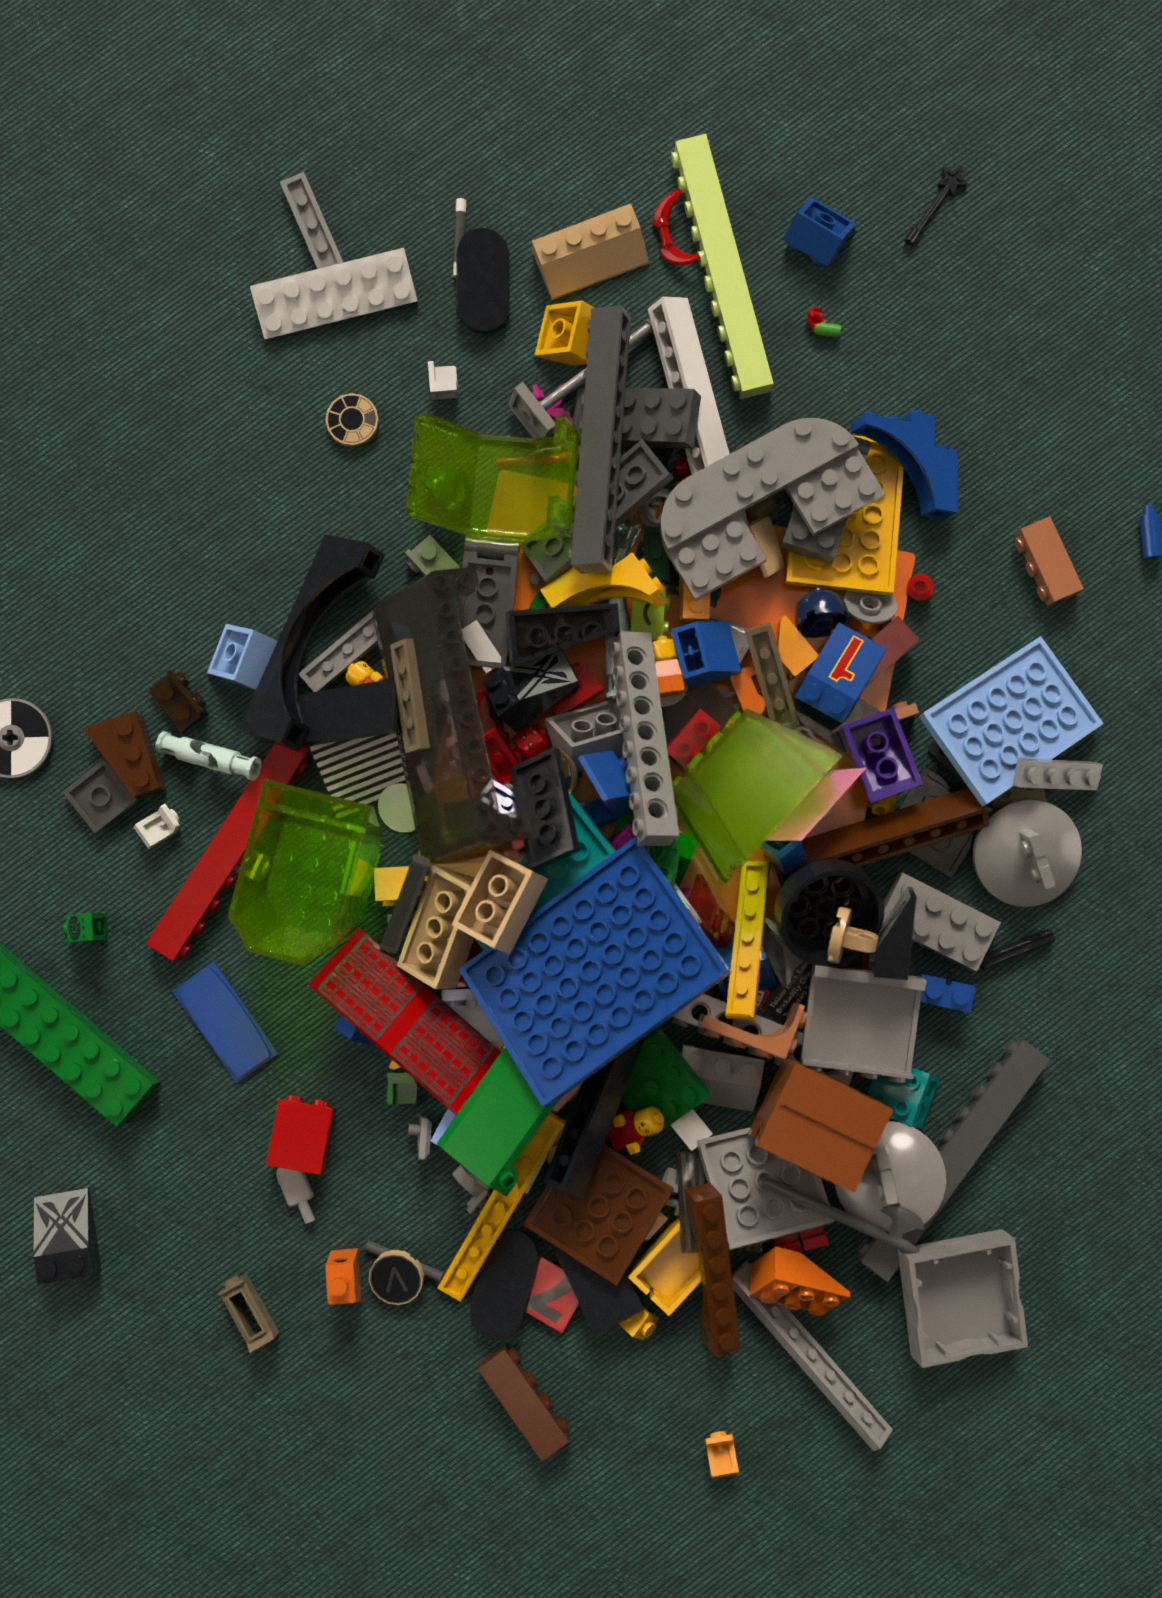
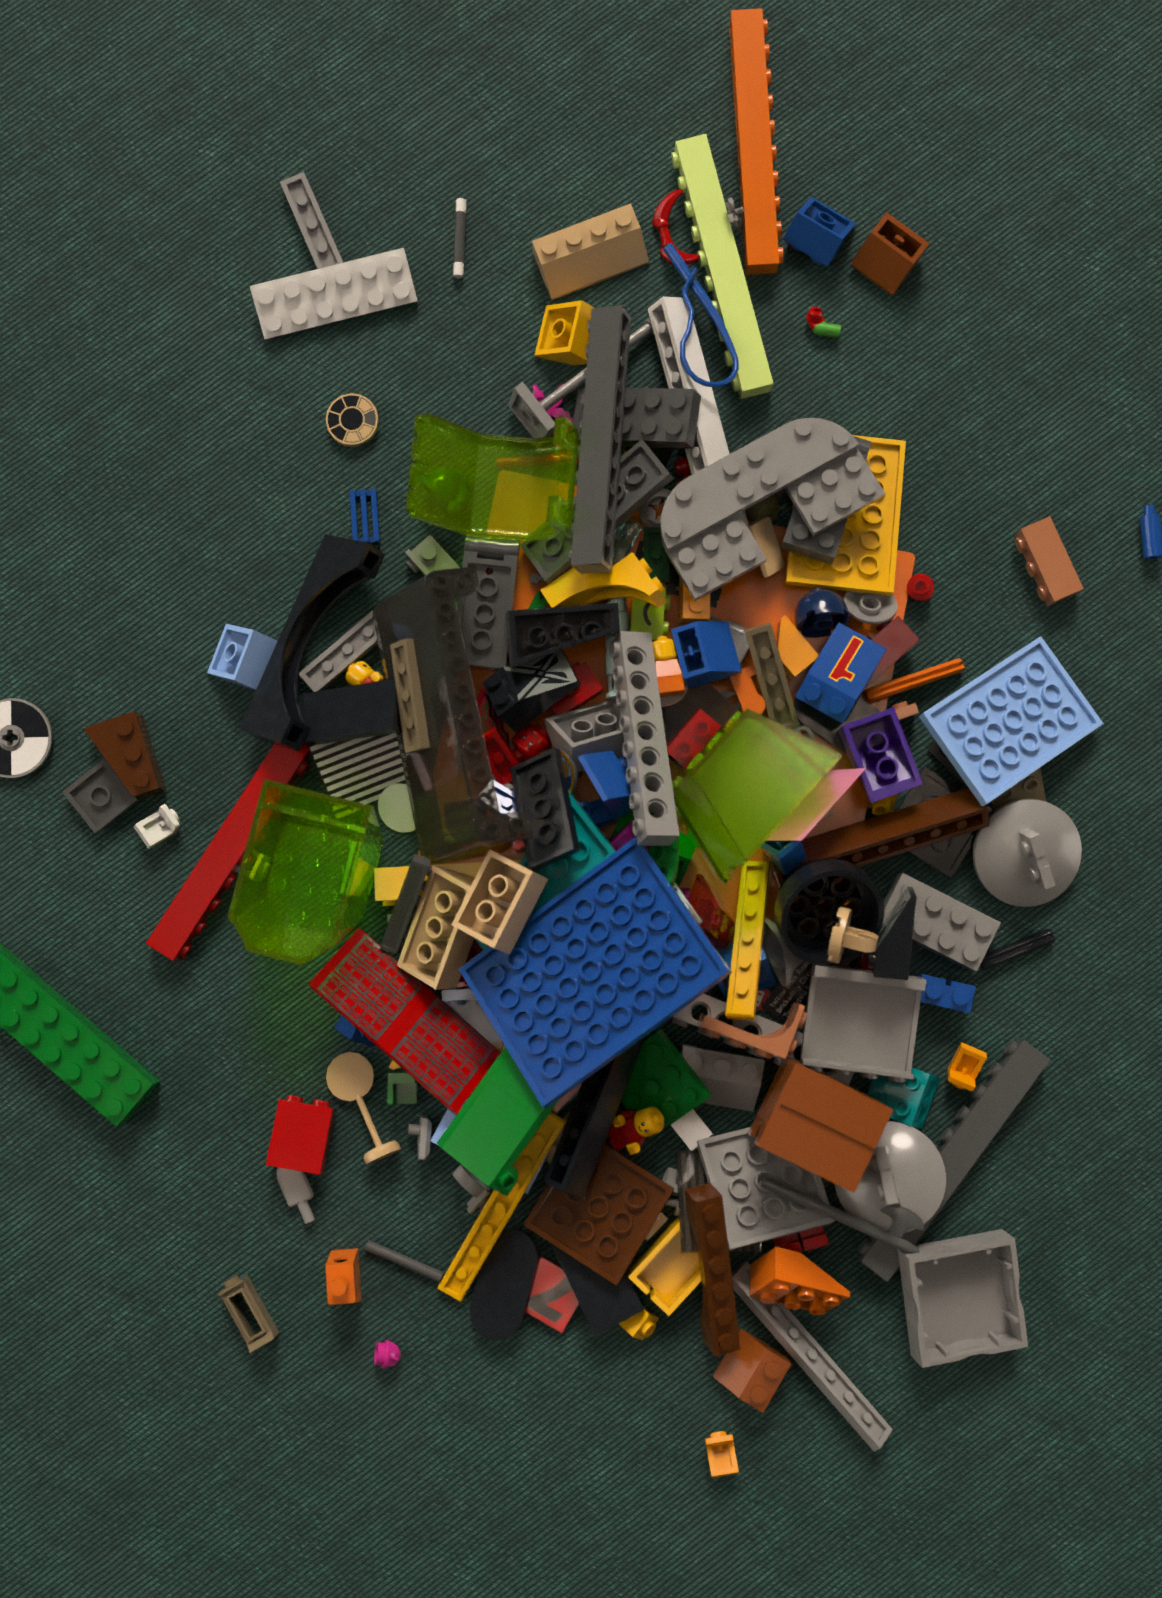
(64, 1236): black slope -> none
(86, 927): green slope -> none
(178, 701): dark brown bracket -> none
(208, 755): light aqua piece -> none
(225, 1022): blue piece -> none
(350, 1079): none -> tan piece
(354, 517): none -> blue tile
(386, 1354): none -> dark pink plate
(396, 1277): black tile -> none
(443, 381): white panel -> none
(480, 644): white sticker -> none
(482, 280): black tile -> none
(524, 1402): reddish brown brick -> none
(701, 295): none -> blue piece
(733, 213): none -> light grey plant
(753, 1371): none -> dark orange slope
(754, 141): none -> orange brick
(889, 254): none -> dark orange slope
(914, 680): none -> orange axle
(928, 465): blue arch -> none
(949, 183): black piece -> none
(965, 1066): none -> light orange bracket
(1057, 774): light grey plate -> none

